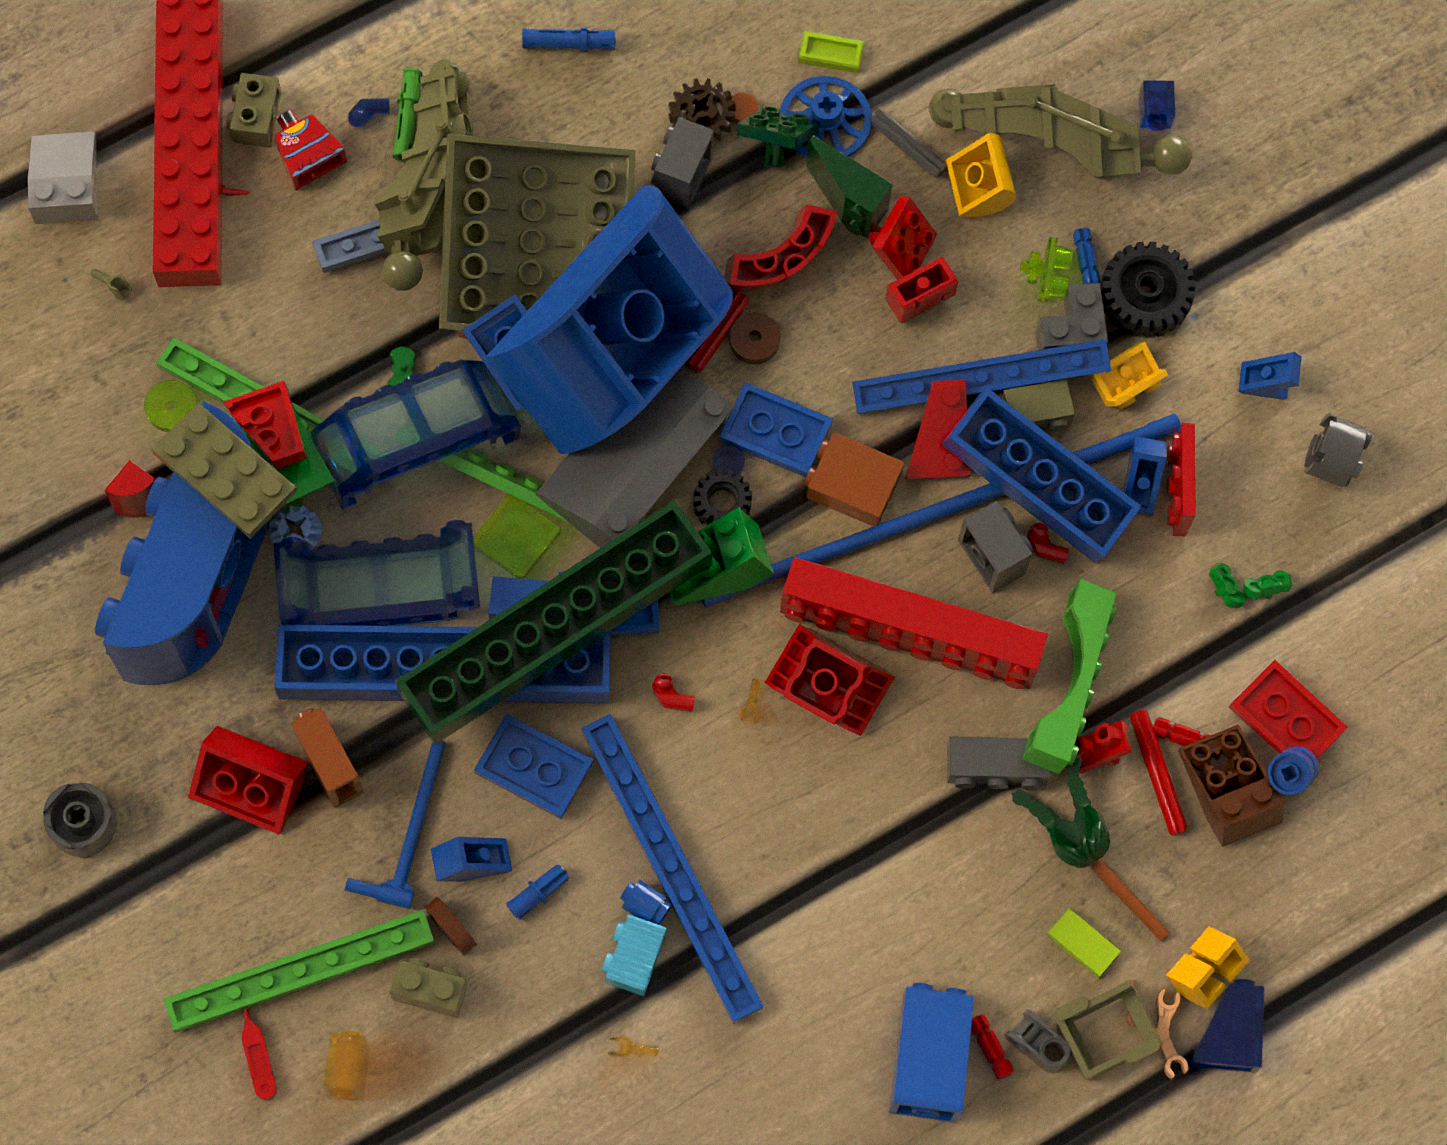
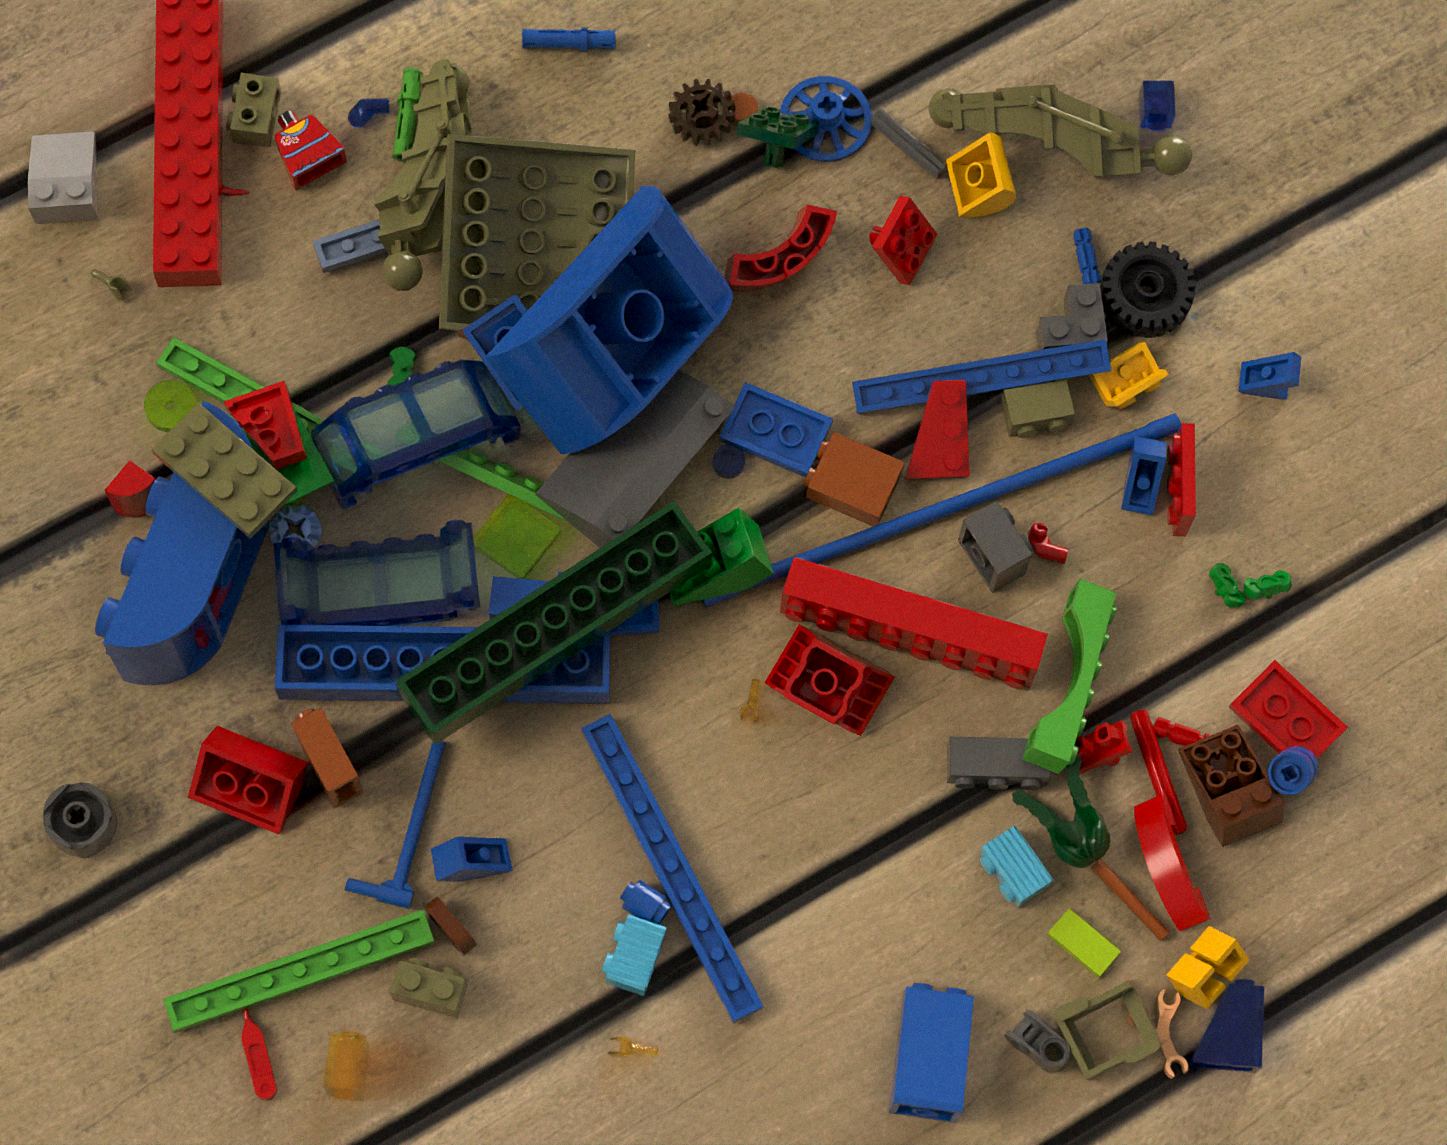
(533, 766): blue plate -> none
(537, 891): blue axle -> none
(668, 695): red arm -> none
(683, 162): dark grey brick -> none
(706, 350): red axle -> none
(717, 482): black tyre -> none
(750, 351): reddish brown piece -> none
(831, 52): lime tile -> none
(849, 187): dark green slope -> none
(921, 290): red brick -> none
(991, 1047): red axle -> none
(1015, 867): none -> medium azure brick
(1041, 475): blue brick -> none
(1050, 283): clear neon green hips -> none
(1166, 864): none -> red slope
(1337, 451): dark grey brick -> none

